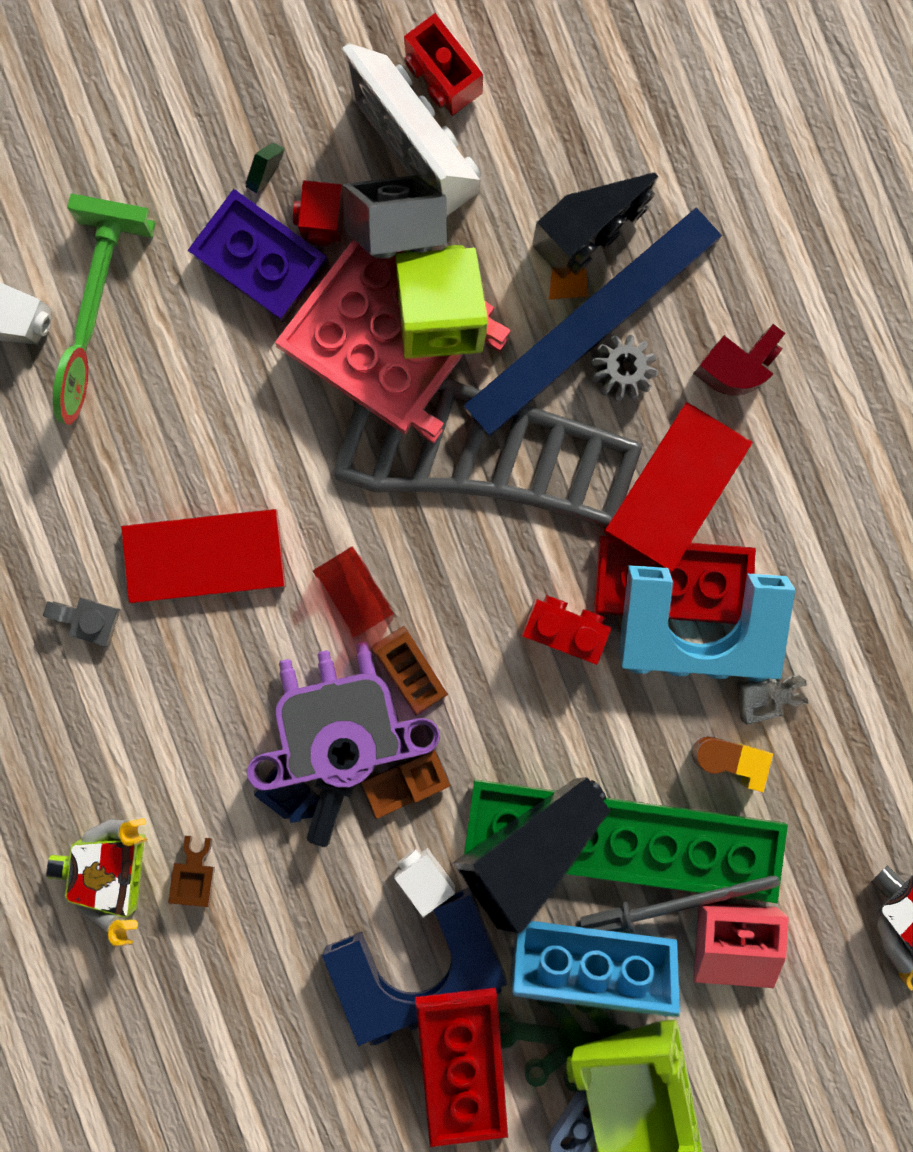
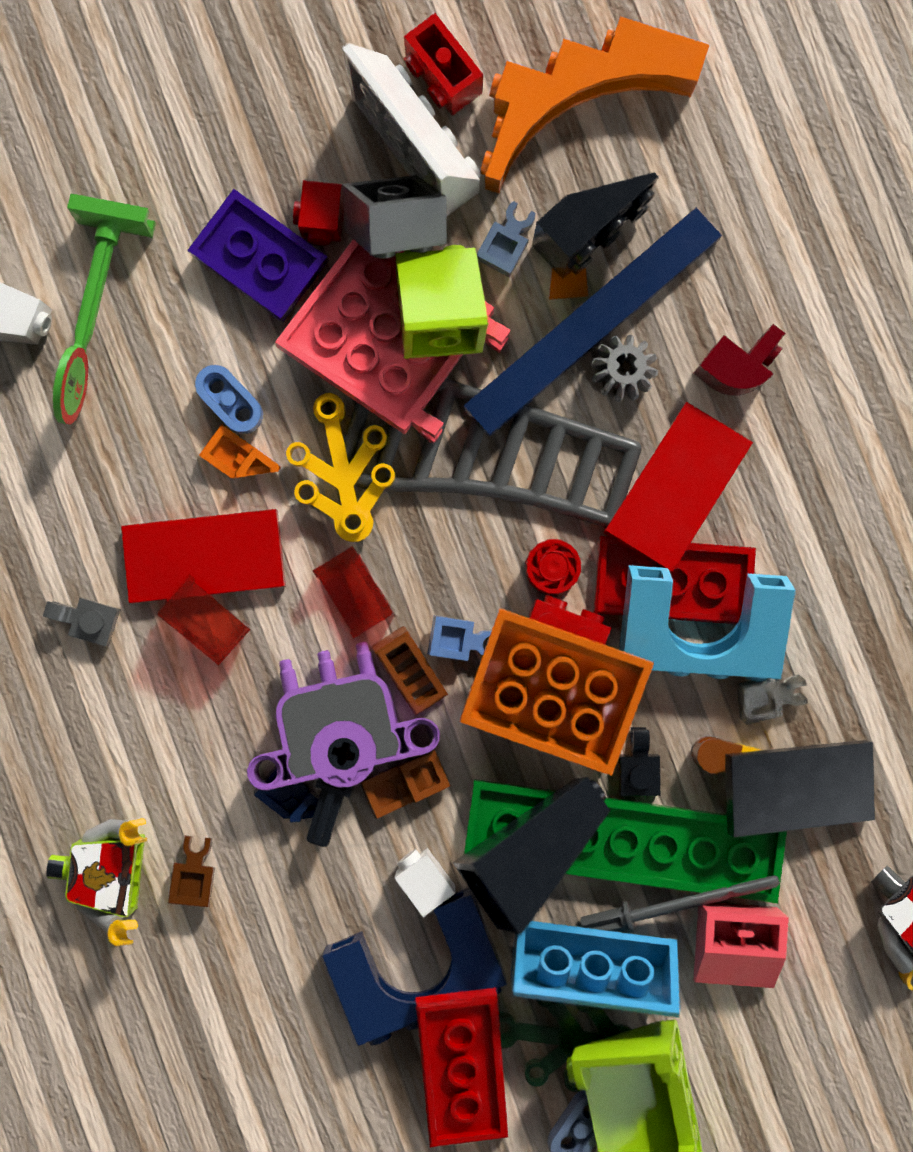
(203, 620): none -> clear red panel
(229, 400): none -> medium blue plate
(236, 456): none -> orange slope
(263, 167): tile -> none
(343, 475): none -> yellow plant
(455, 638): none -> medium blue plate
(505, 244): none -> sand blue plate
(553, 566): none -> red wheel
(556, 691): none -> orange slope
(630, 59): none -> orange arch
(639, 770): none -> black plate
(799, 787): none -> black tile

